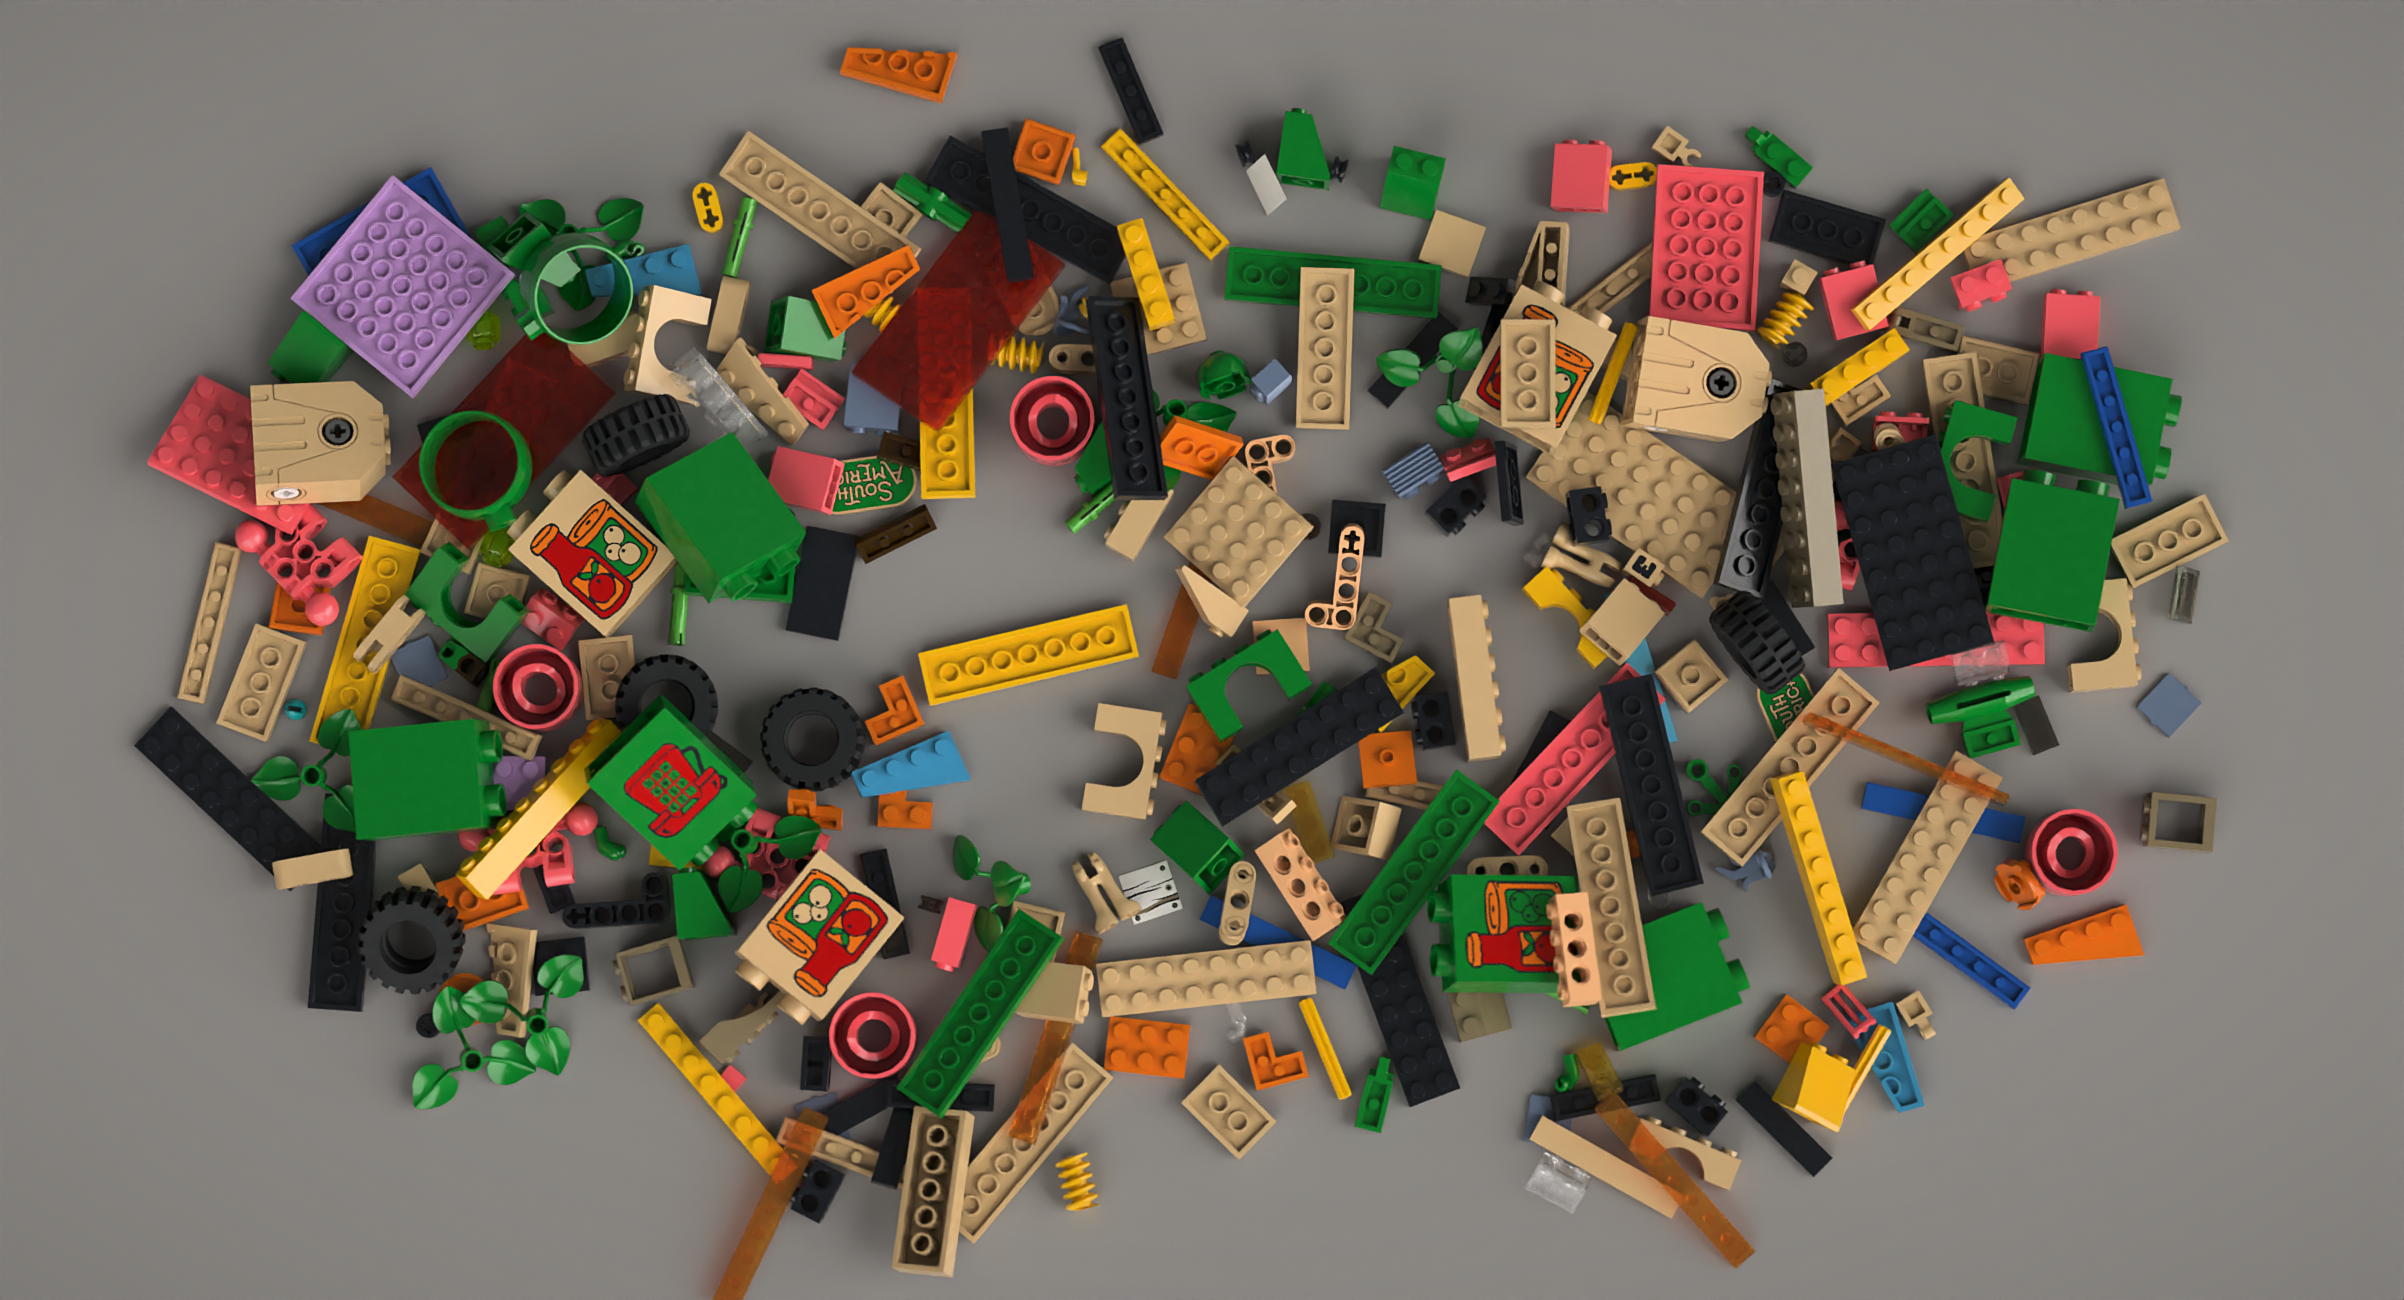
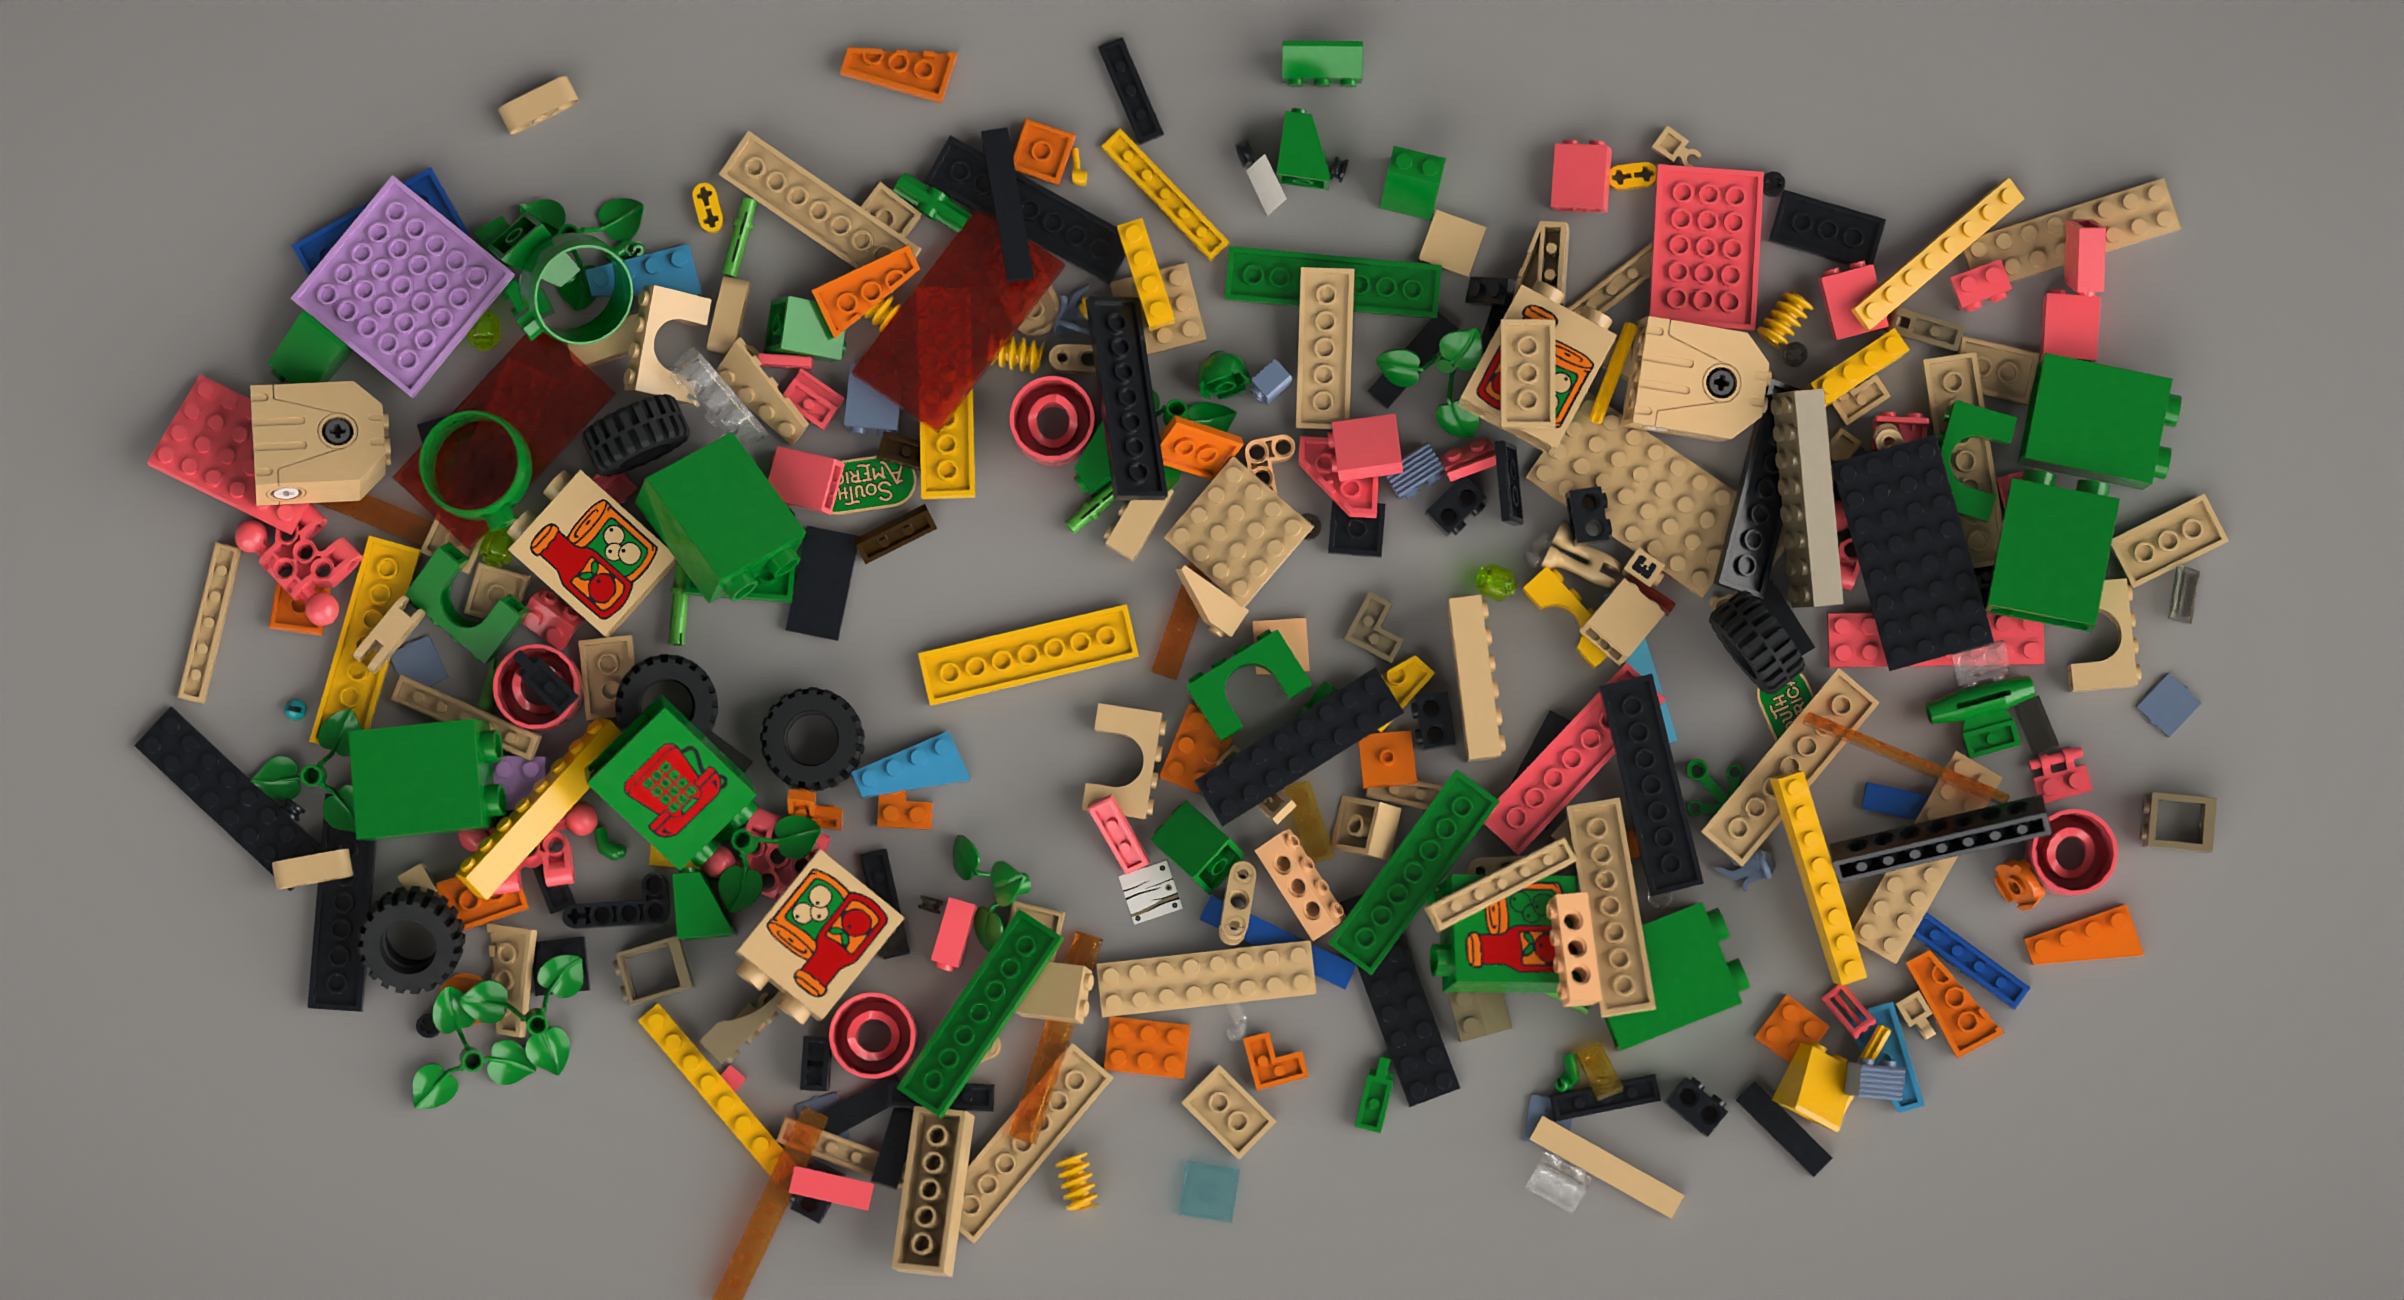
(261, 683): tan plate -> none
(292, 809): none -> black bush
(463, 662): leg -> none
(538, 105): none -> tan beam
(545, 682): none -> black hinge
(831, 1188): none -> coral tile
(902, 713): orange plate -> none
(1105, 917): tan piece -> none
(1118, 834): none -> coral tile
(1209, 1192): none -> clear light blue tile
(1322, 63): none -> green slope
(1325, 1048): yellow axle -> none
(1342, 576): light nougat beam -> none
(1355, 496): none -> coral plate
(1365, 447): none -> coral brick
(1495, 582): none -> clear neon green head
(1500, 884): none -> tan tile
(1674, 1179): clear orange tile -> none
(1690, 676): tan plate -> none
(1716, 1166): tan arch -> none
(1778, 156): green hinge -> none
(1798, 278): tan brick -> none
(1875, 1080): none -> sand blue brick
(1921, 220): green plate -> none
(1940, 838): none -> black brick
(1955, 1011): none -> orange wing
(2062, 783): none -> coral plate
(2084, 256): none -> coral brick
(2116, 427): blue tile -> none

